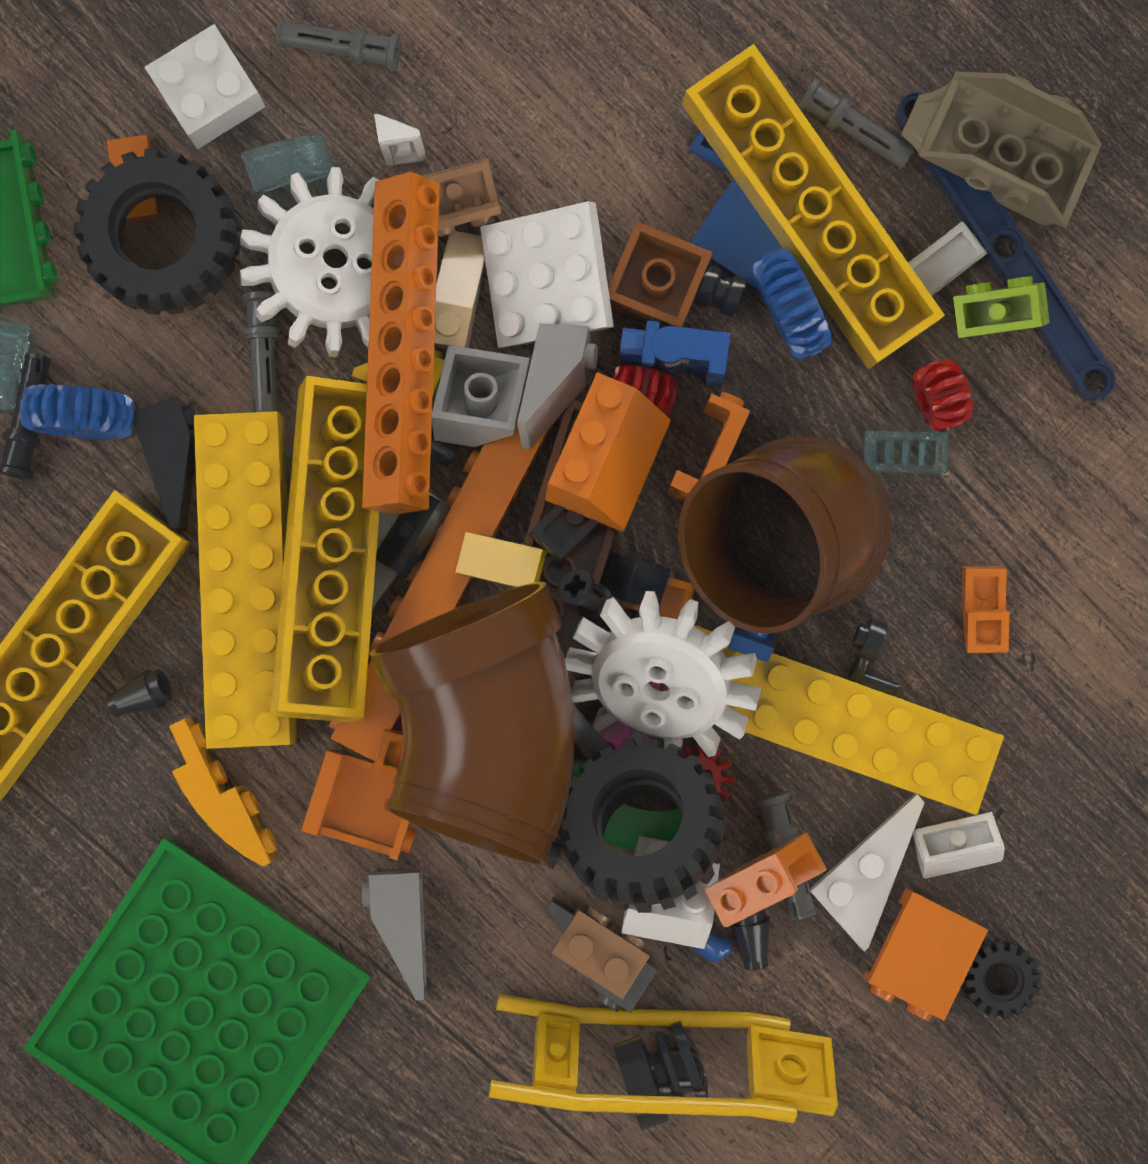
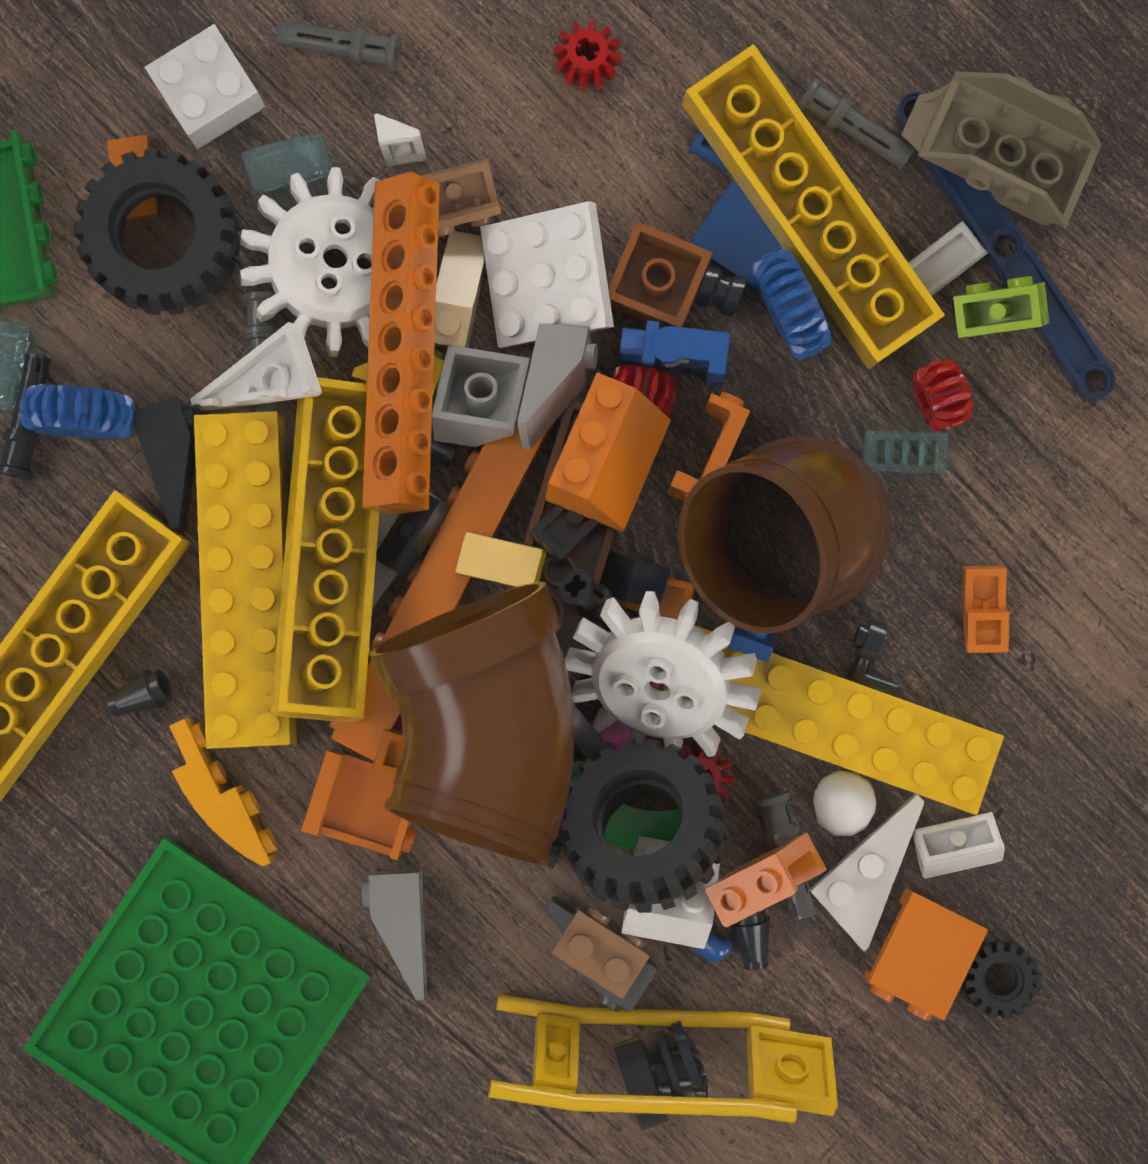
(269, 373): none -> white wing
(596, 45): none -> red gear
(844, 803): none -> white hair

